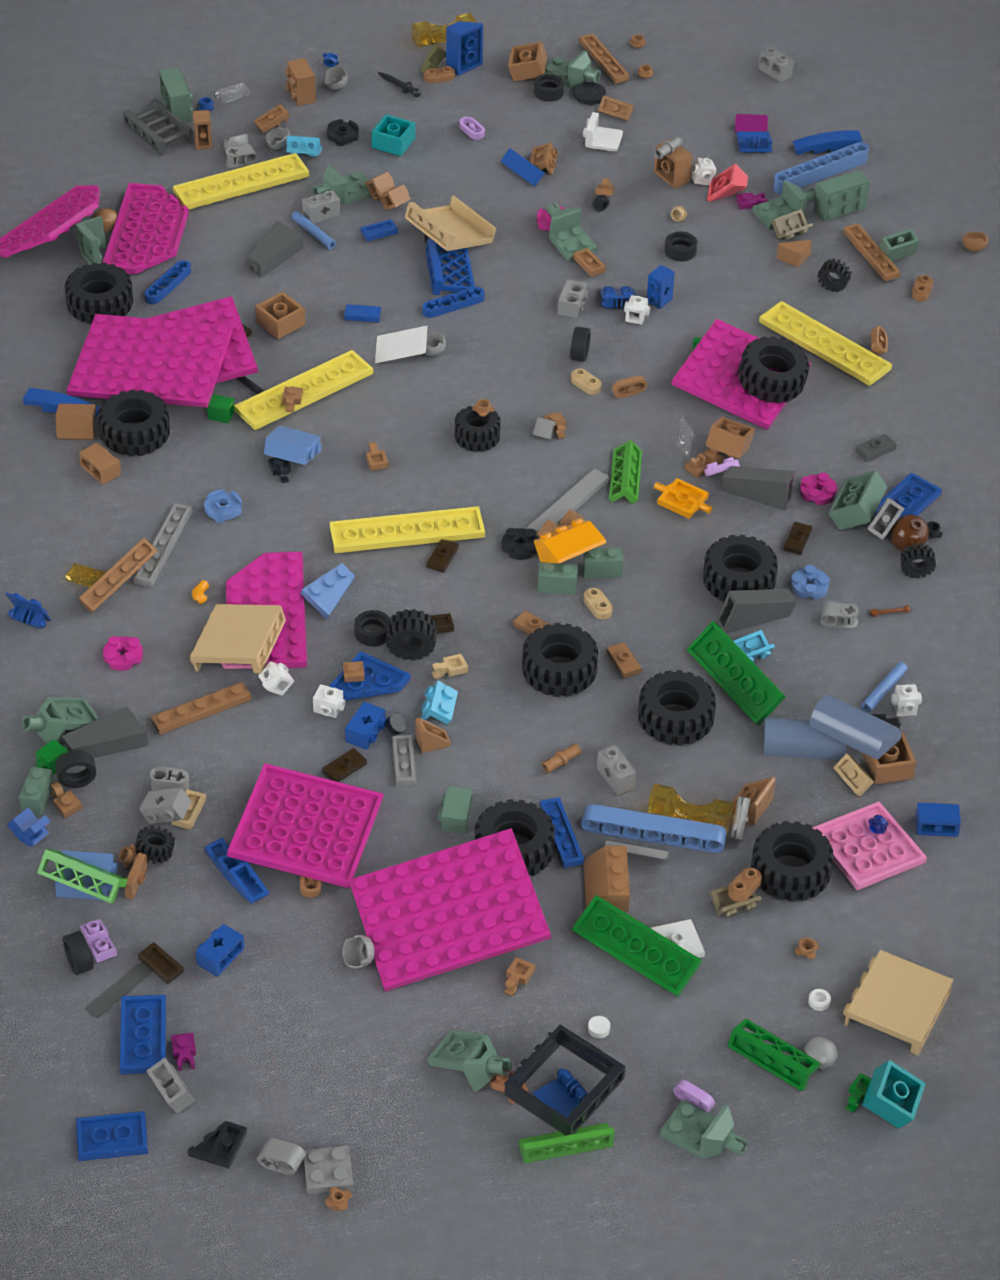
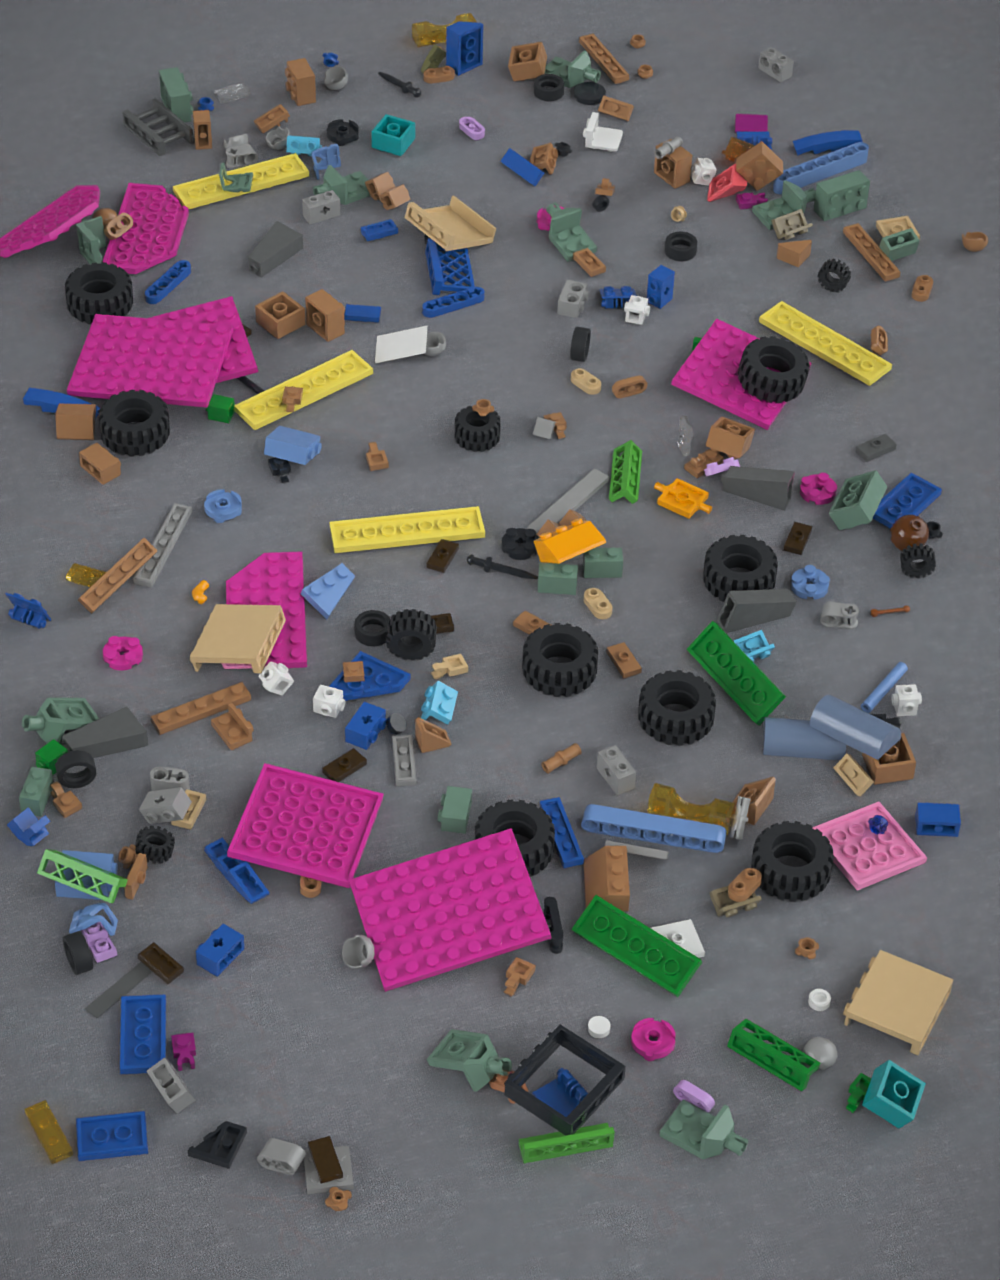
(48, 1132): none -> clear yellow tile
(85, 918): none -> medium blue piece
(117, 227): none -> medium nougat plate
(233, 727): none -> medium nougat bracket
(240, 181): none -> sand green piece
(313, 230): medium blue piece -> none
(325, 315): none -> medium nougat brick
(325, 1159): none -> dark brown tile
(329, 156): none -> medium blue piece
(488, 564): none -> black sword
(554, 924): none -> black plate
(563, 148): none -> black plate
(653, 1049): none -> dark pink plate
(735, 149): none -> clear orange bracket
(759, 166): none -> medium nougat brick
(885, 518): light grey brick -> none
(894, 225): none -> tan plate

